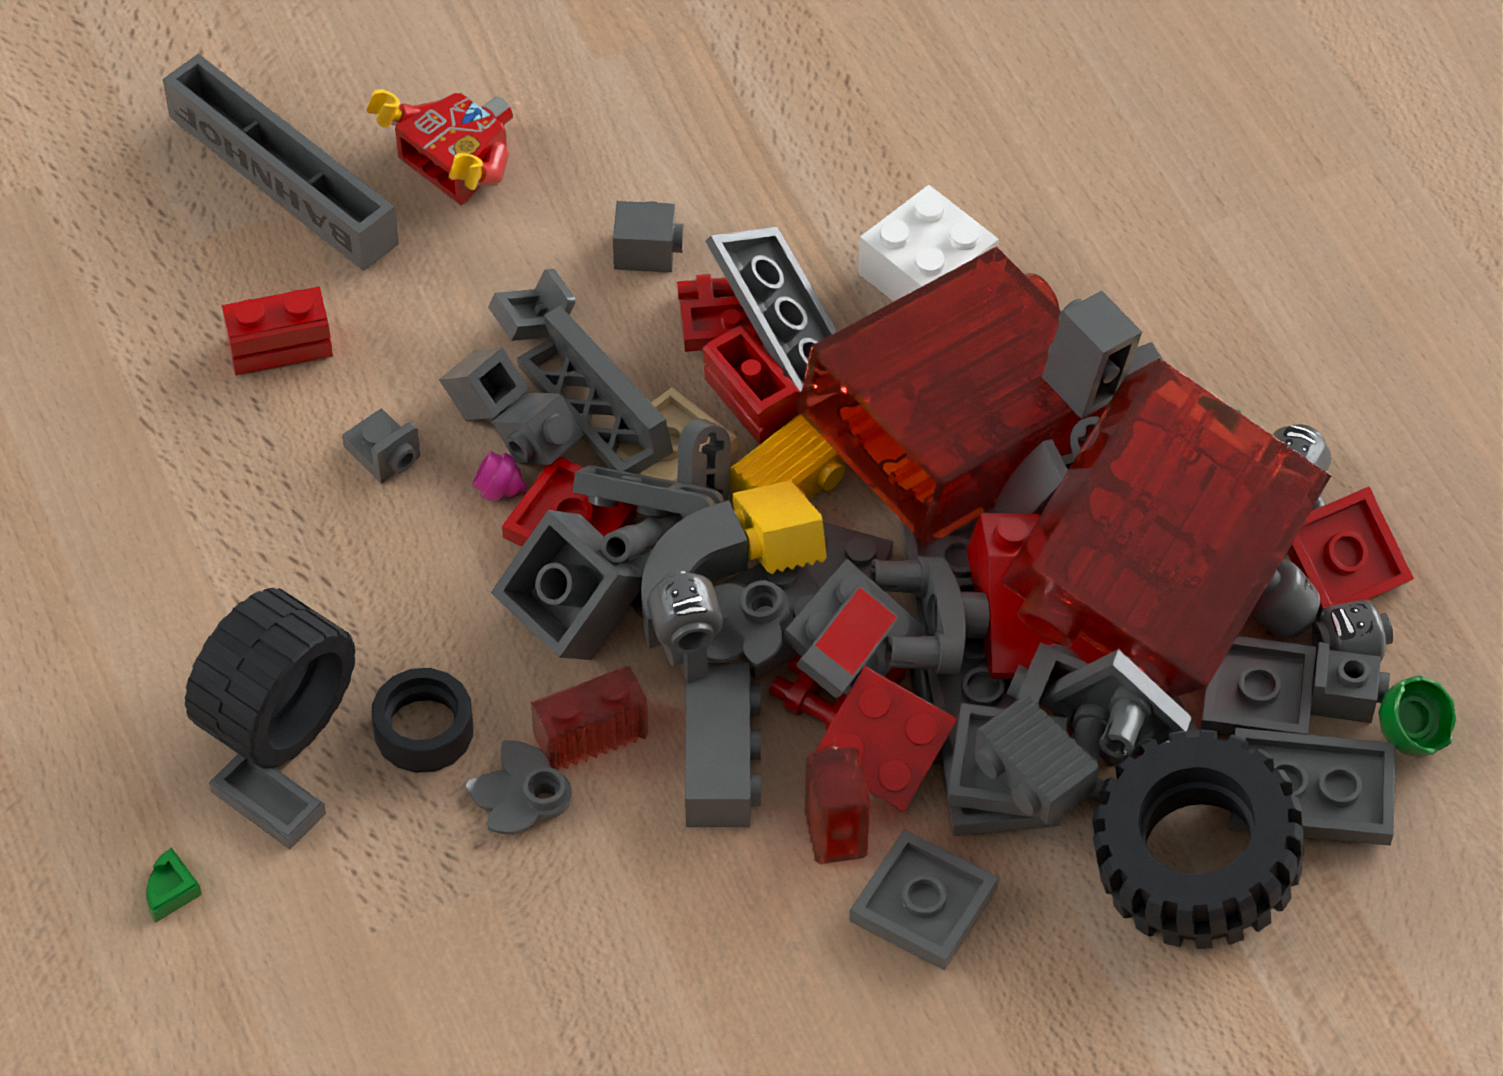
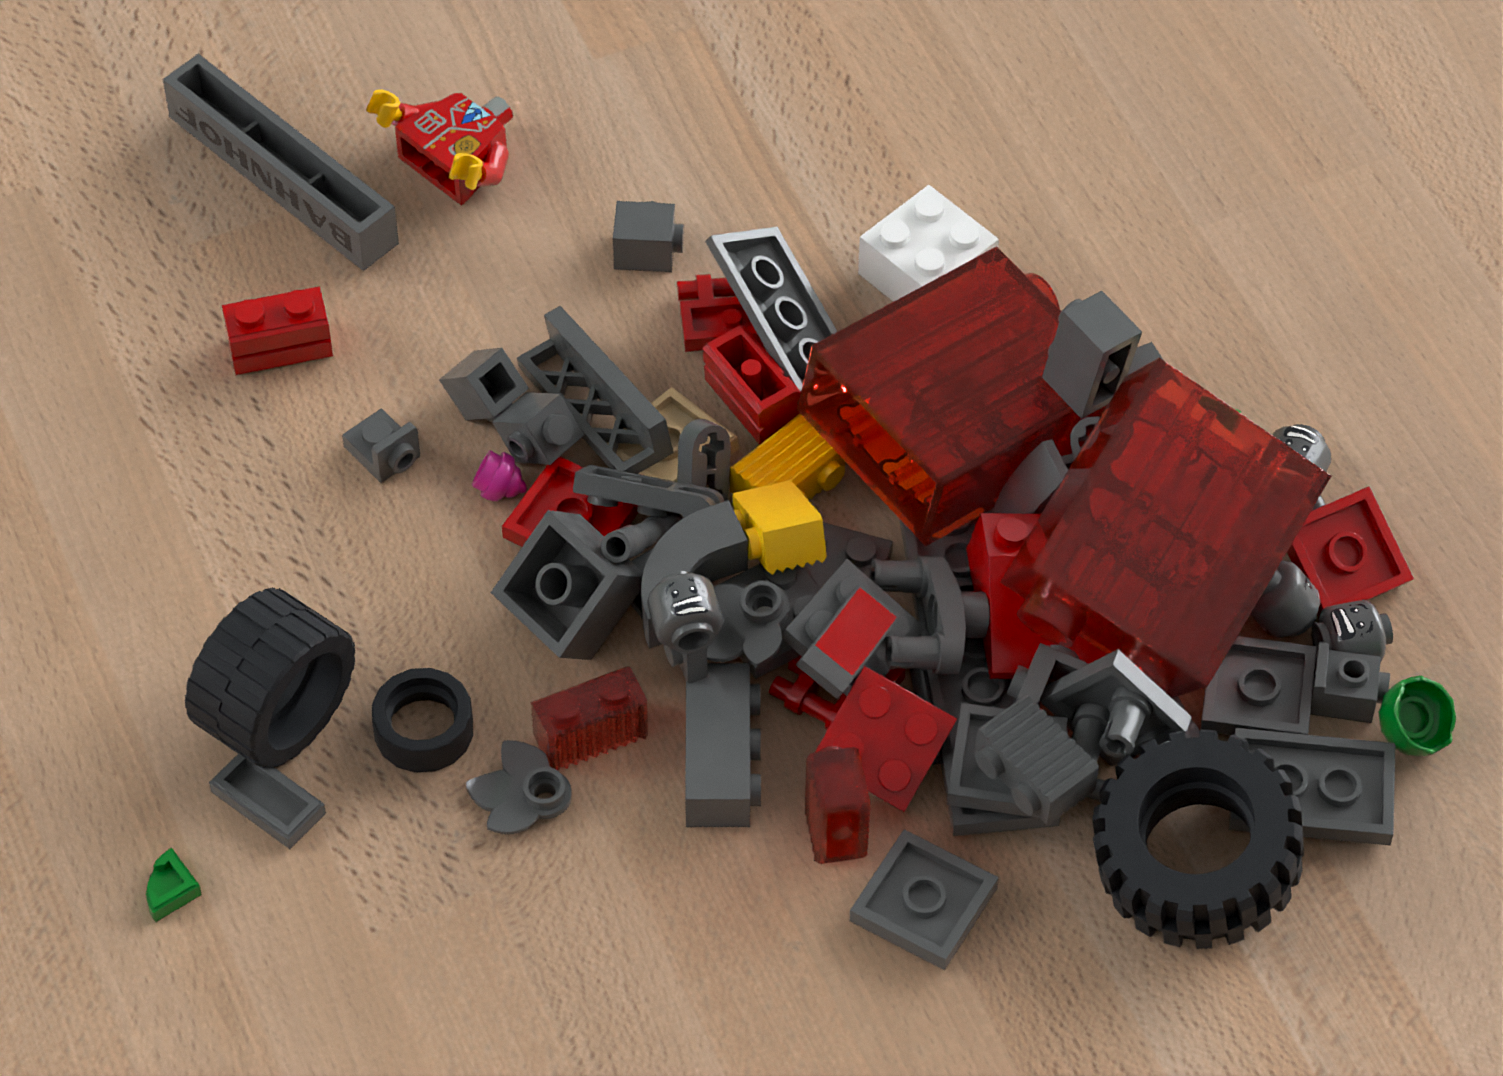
(523, 311): dark grey bracket -> none

